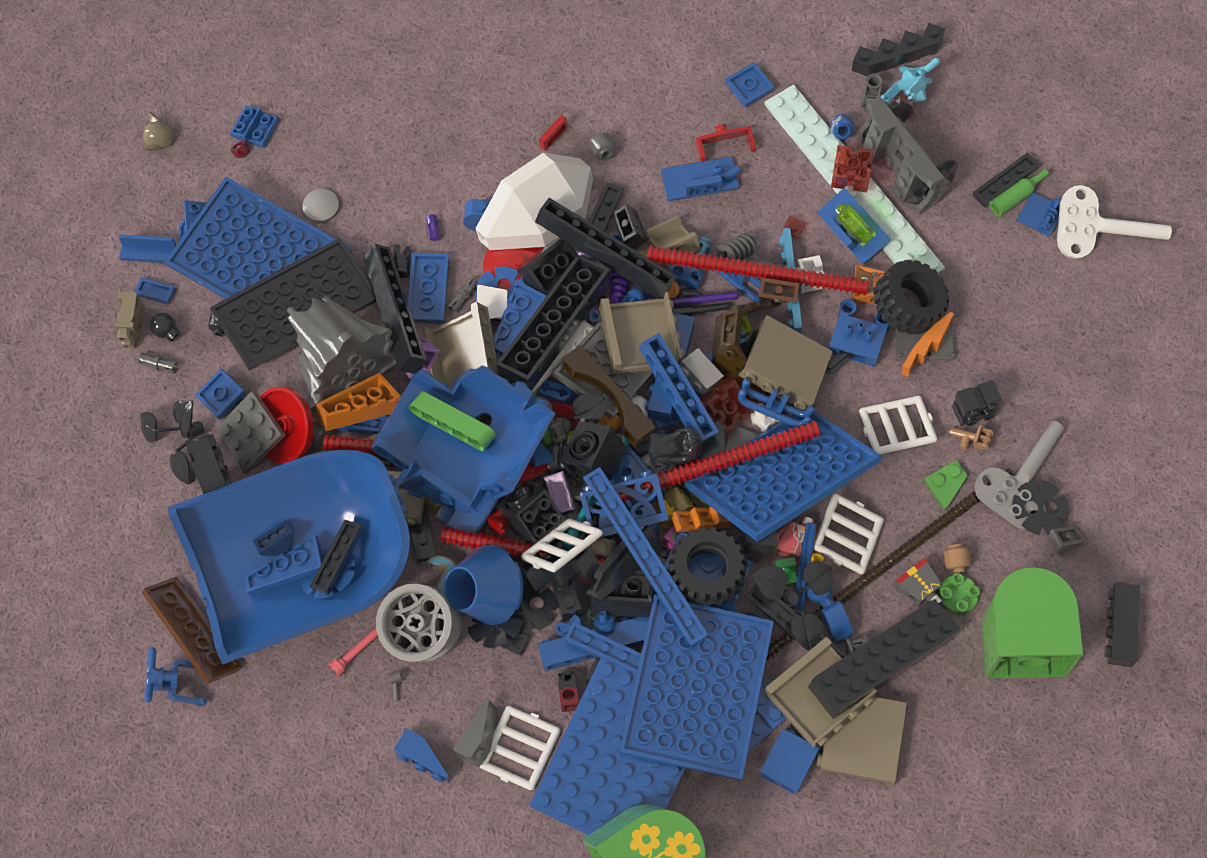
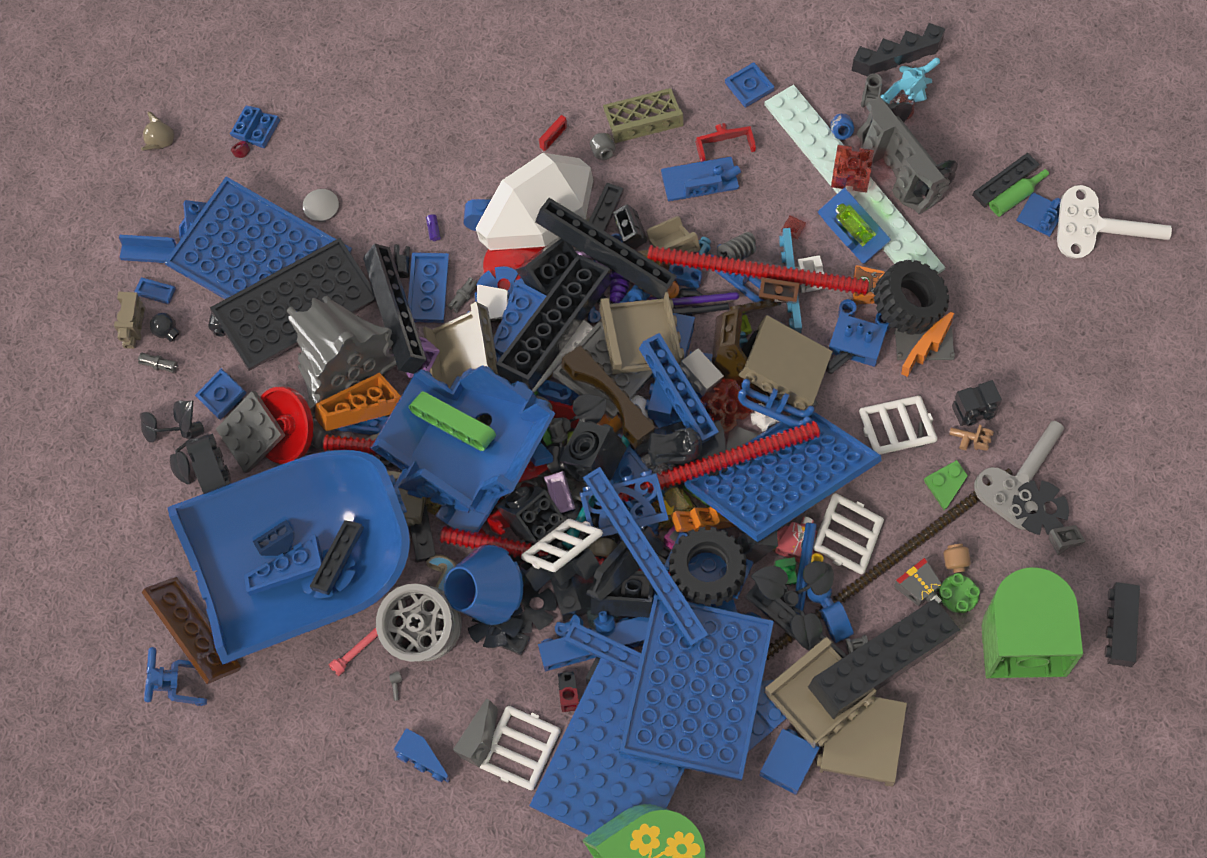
(646, 125): none -> olive fence

